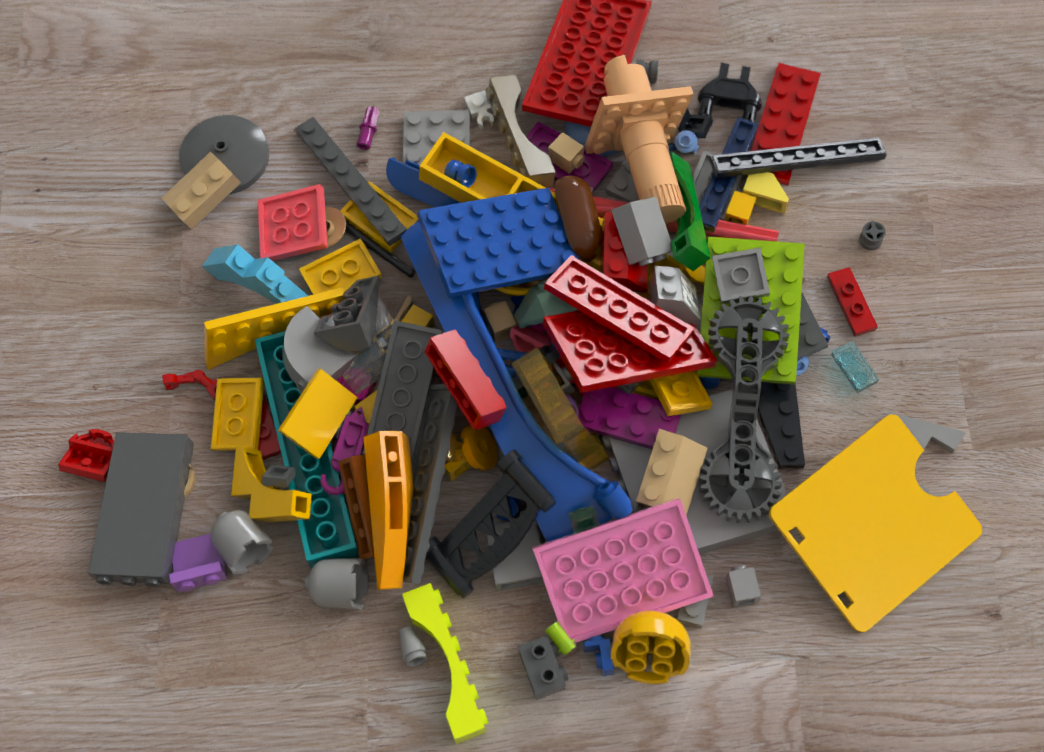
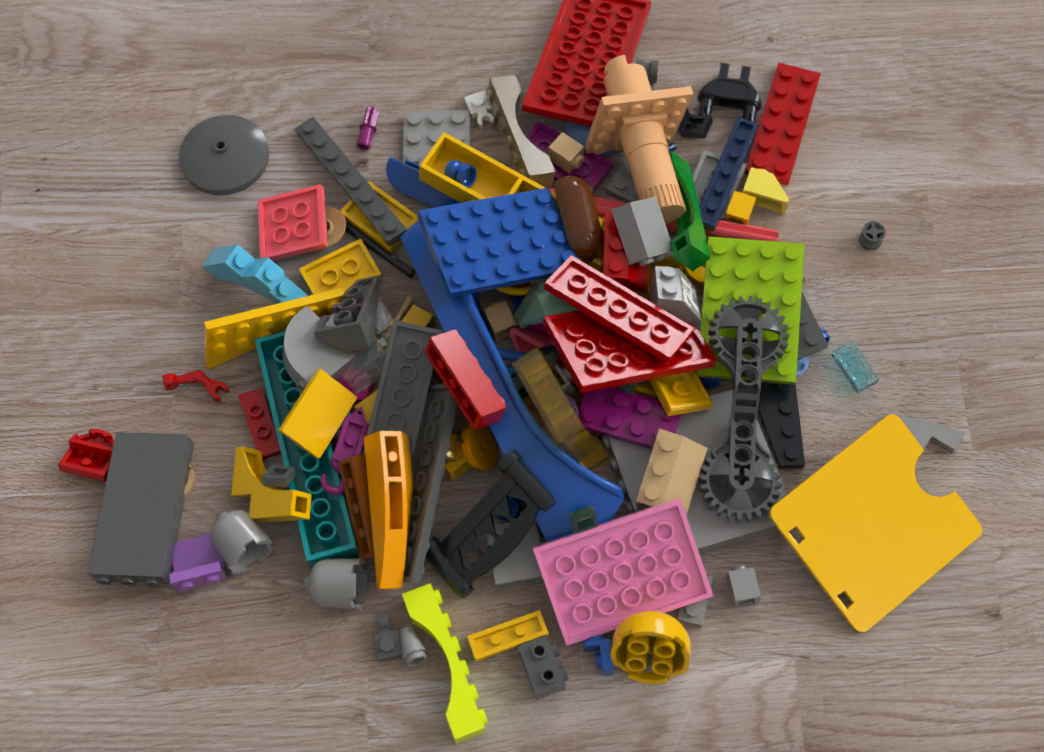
(201, 190): tan slope -> none
(237, 413): yellow tile -> none
(386, 642): none -> dark grey plate
(507, 635): none -> yellow plate
(560, 638): lime pin -> none
(614, 500): blue brick -> none
(686, 142): light blue plate -> none
(740, 275): light grey plate -> none
(797, 157): black tile -> none
(852, 301): red plate -> none

